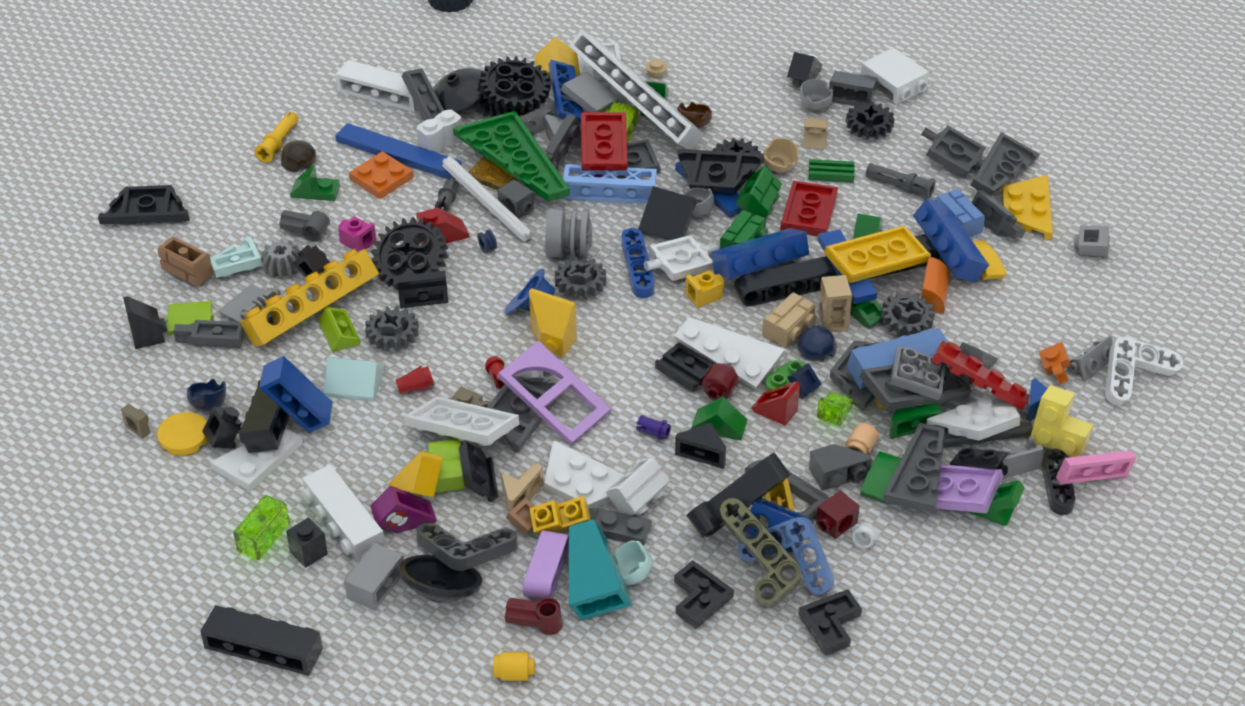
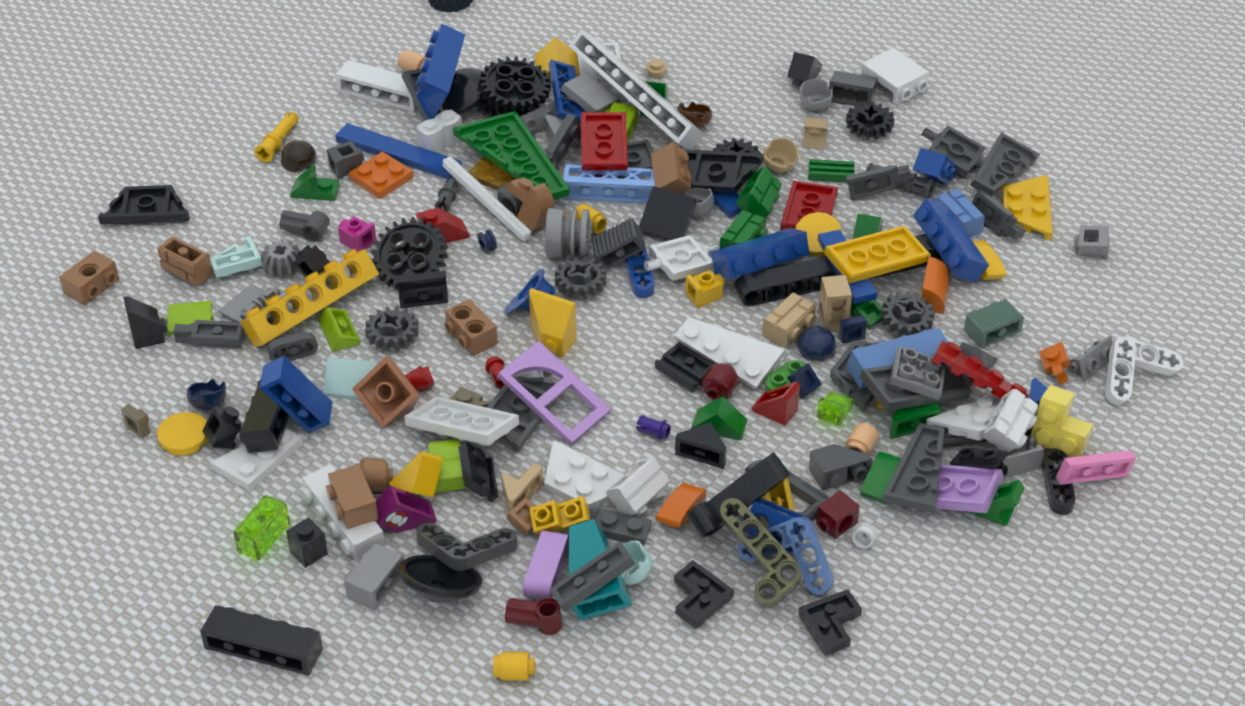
(89, 277): none -> medium nougat brick
(293, 346): none -> dark grey plate
(344, 158): none -> dark grey brick
(352, 497): none -> medium nougat brick
(376, 473): none -> medium nougat head
(386, 392): none -> nougat slope
(410, 60): none -> light nougat brick
(438, 68): none -> blue slope
(471, 327): none -> medium nougat brick
(535, 202): none -> medium nougat brick
(592, 576): none -> dark grey plate
(597, 218): none -> yellow brick
(618, 243): none -> dark grey brick
(671, 168): none -> medium nougat brick
(679, 504): none -> orange slope
(815, 224): none -> yellow tile
(852, 329): none -> dark blue tile
(877, 180): none -> dark grey hinge
(935, 166): none -> blue brick
(993, 323): none -> sand green brick
(1011, 421): none -> white brick

